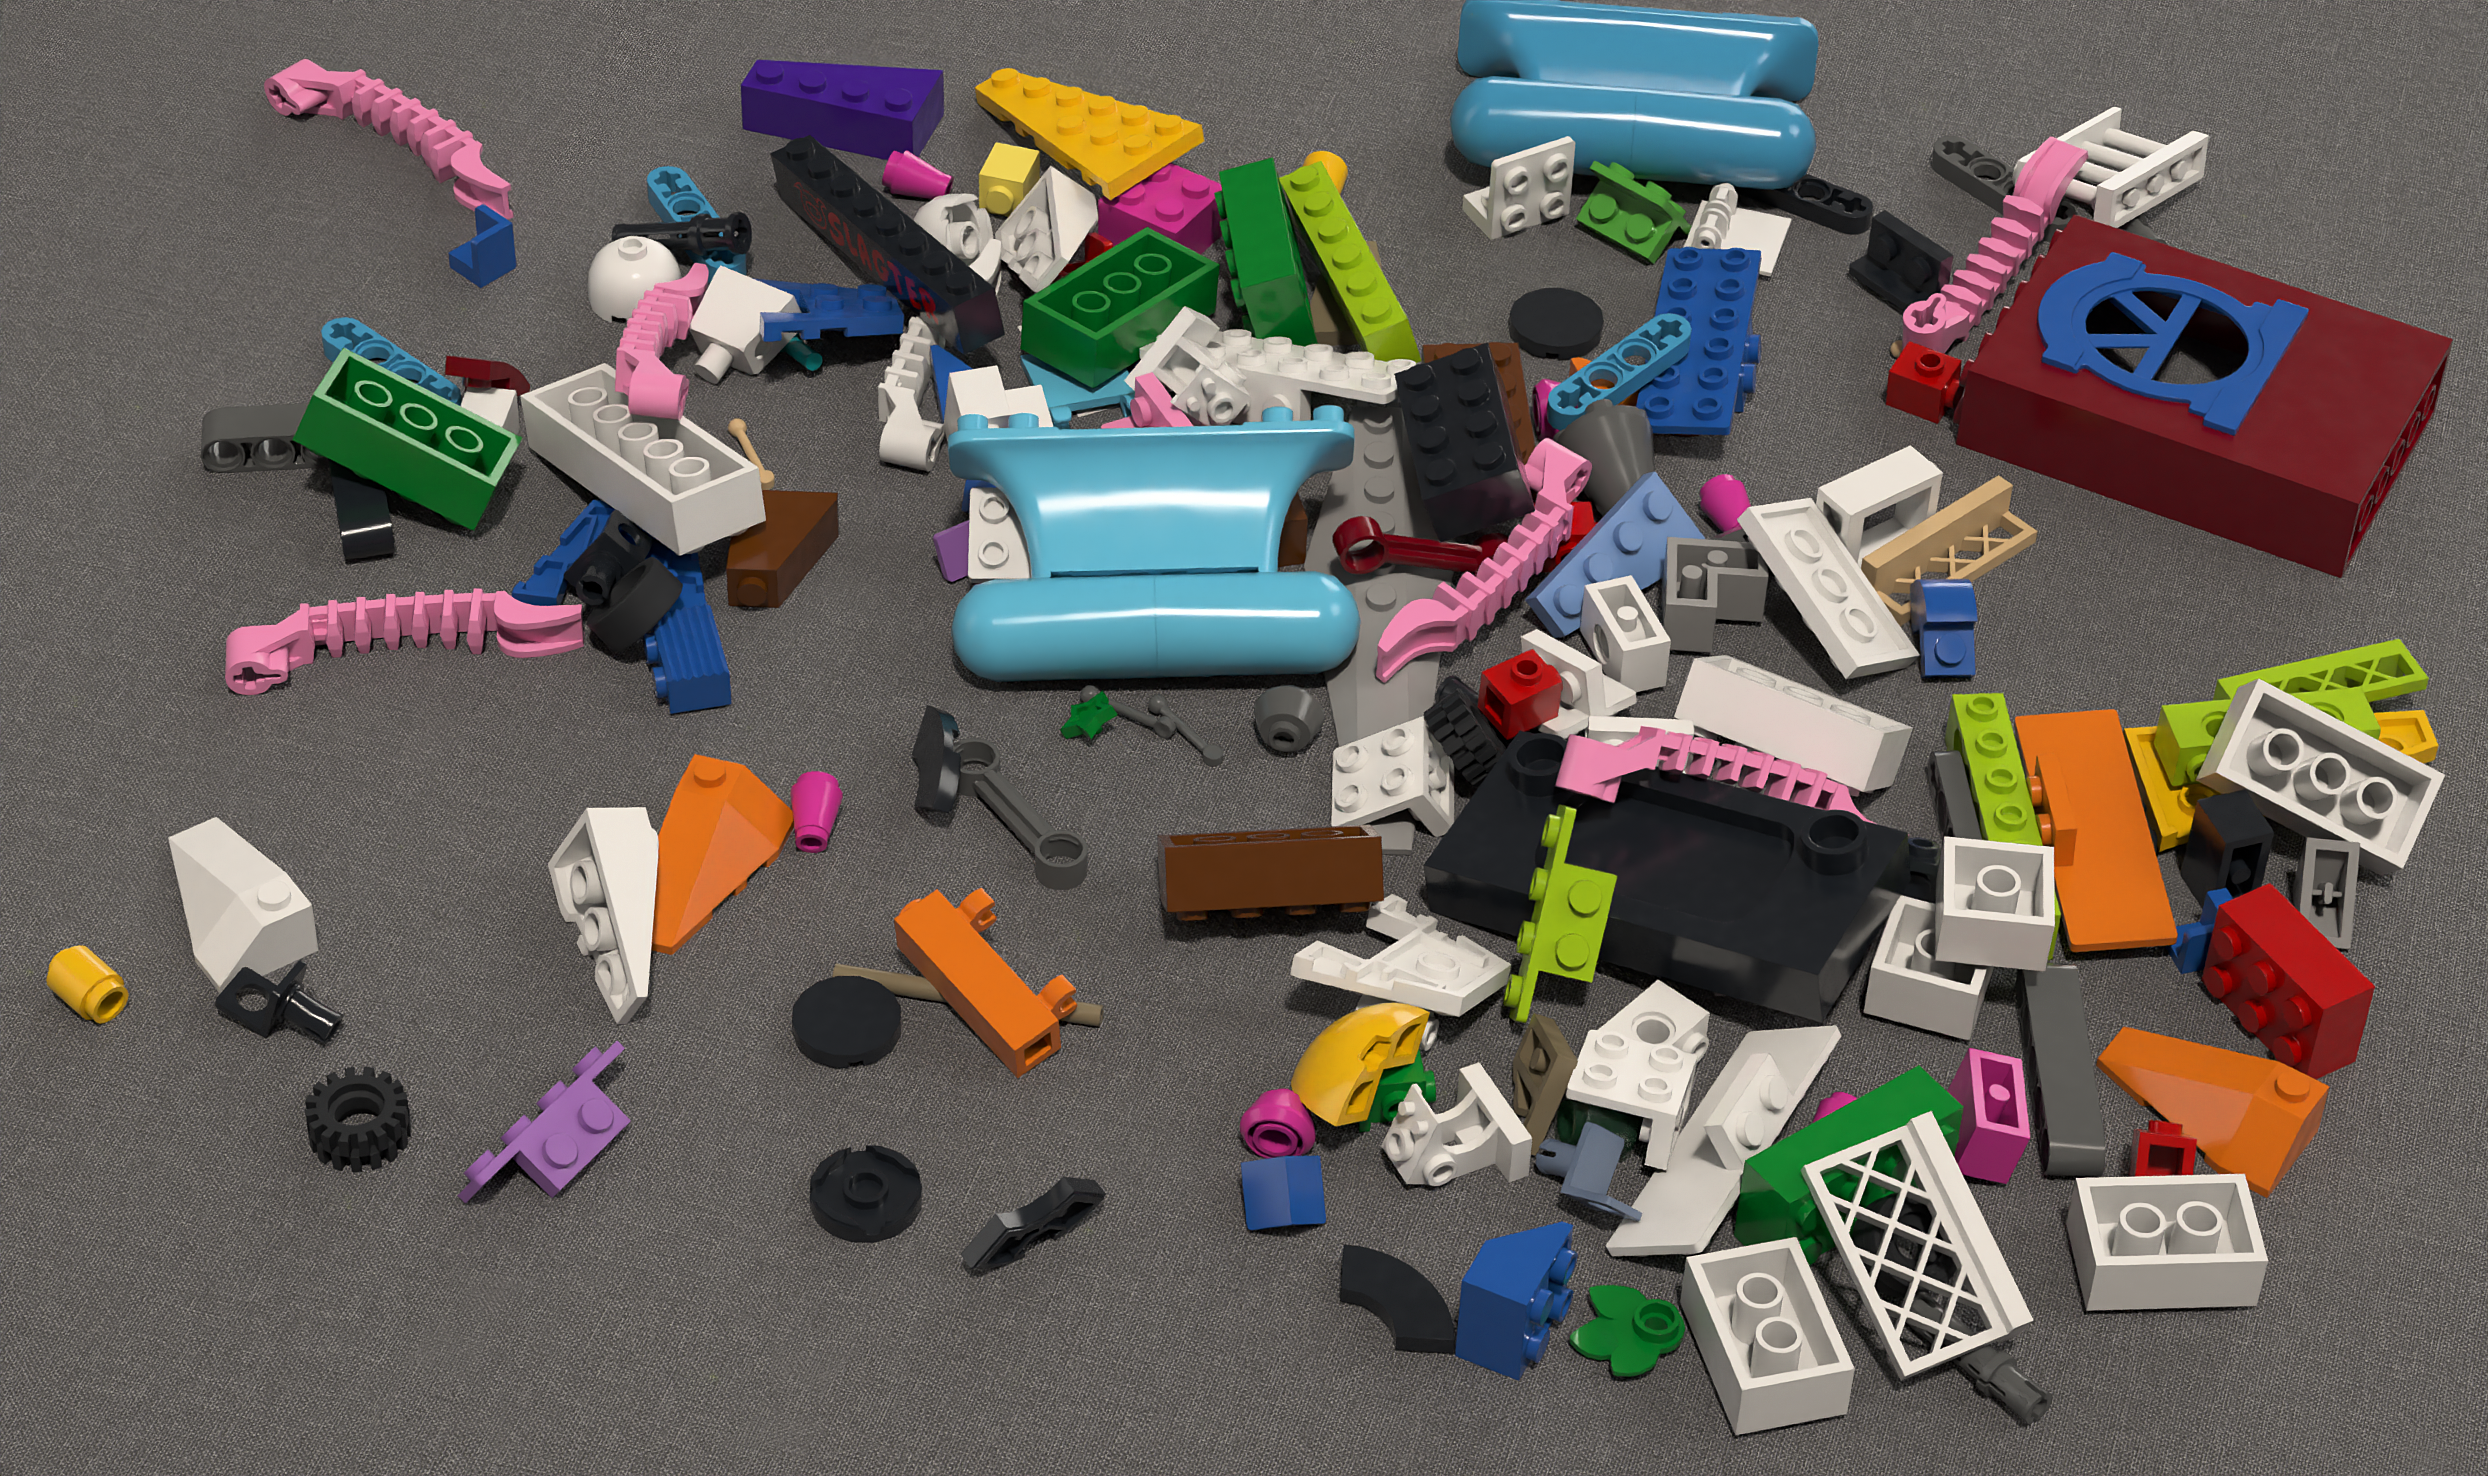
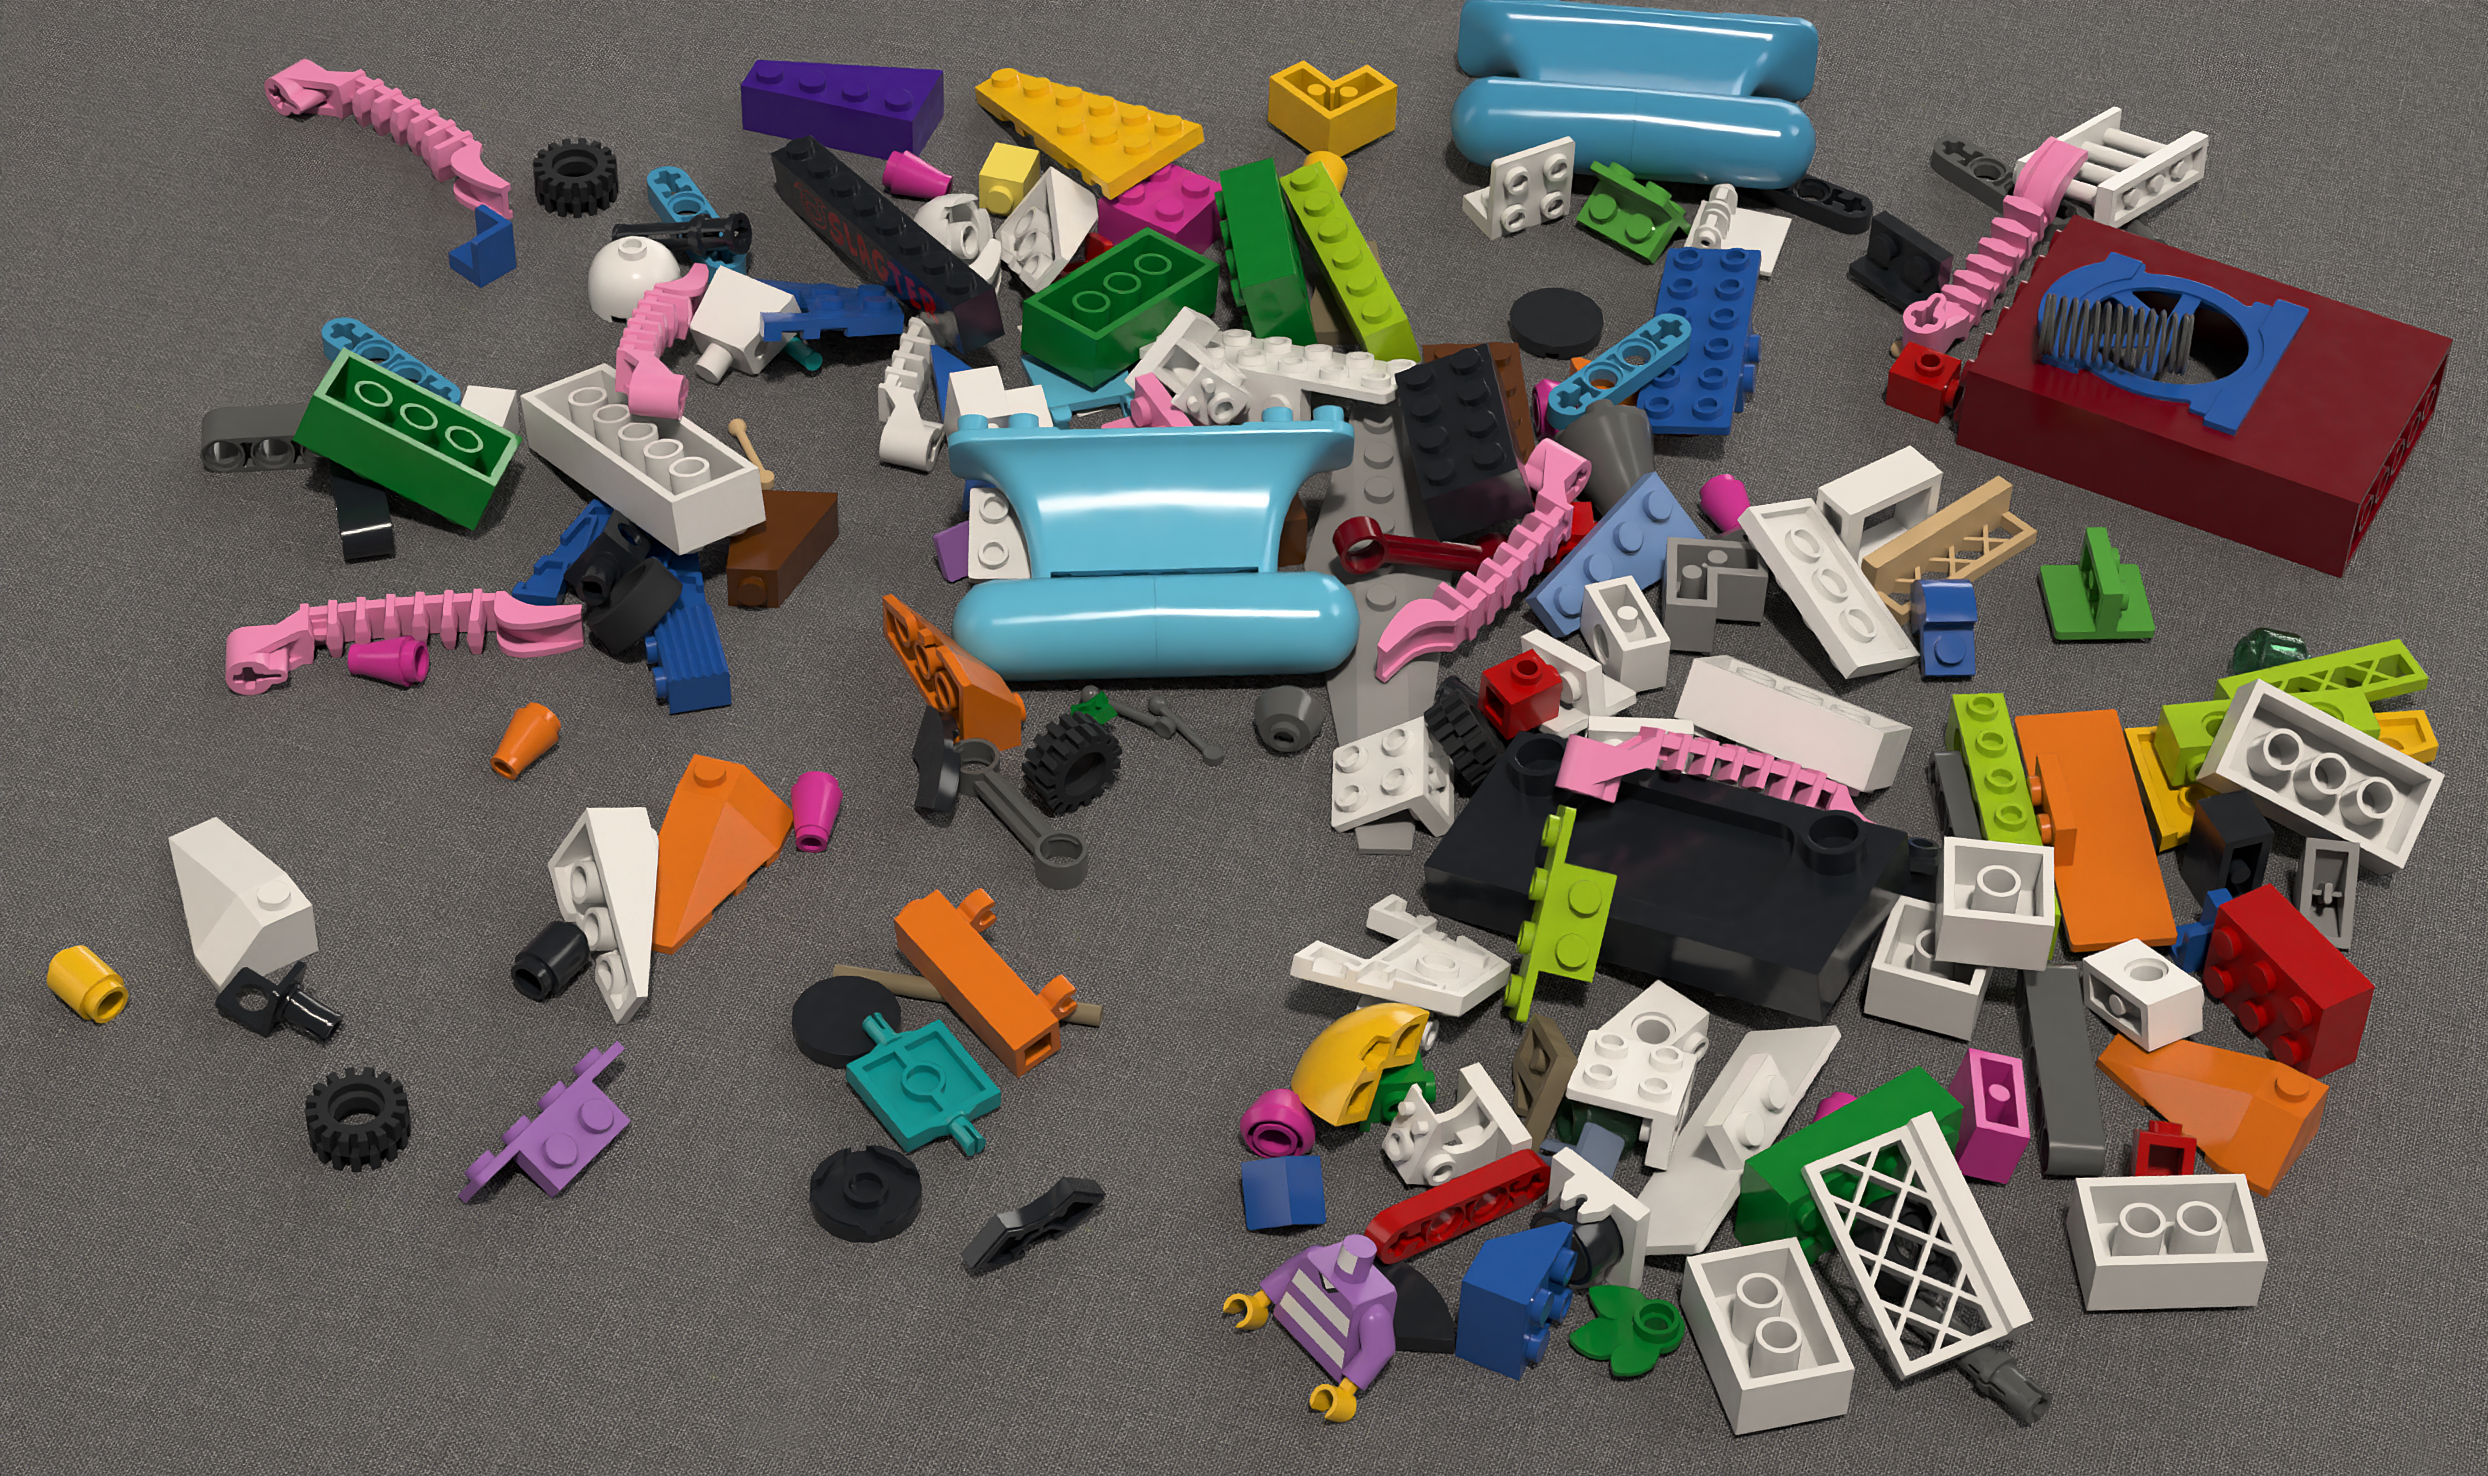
(392, 660): none -> dark pink cone
(486, 374): dark red slope -> none
(527, 737): none -> orange cone
(550, 959): none -> black brick
(575, 178): none -> black tyre
(923, 1085): none -> teal plate
(953, 678): none -> orange wedge
(1071, 762): none -> black tyre
(1270, 870): reddish brown brick -> none
(1332, 113): none -> yellow brick
(1336, 1311): none -> medium lavender torso
(1458, 1205): none -> red beam
(1607, 1223): none -> white piece
(2097, 595): none -> bright green bracket
(2143, 994): none -> white brick
(2180, 336): none -> dark grey piece
(2267, 649): none -> clear green head

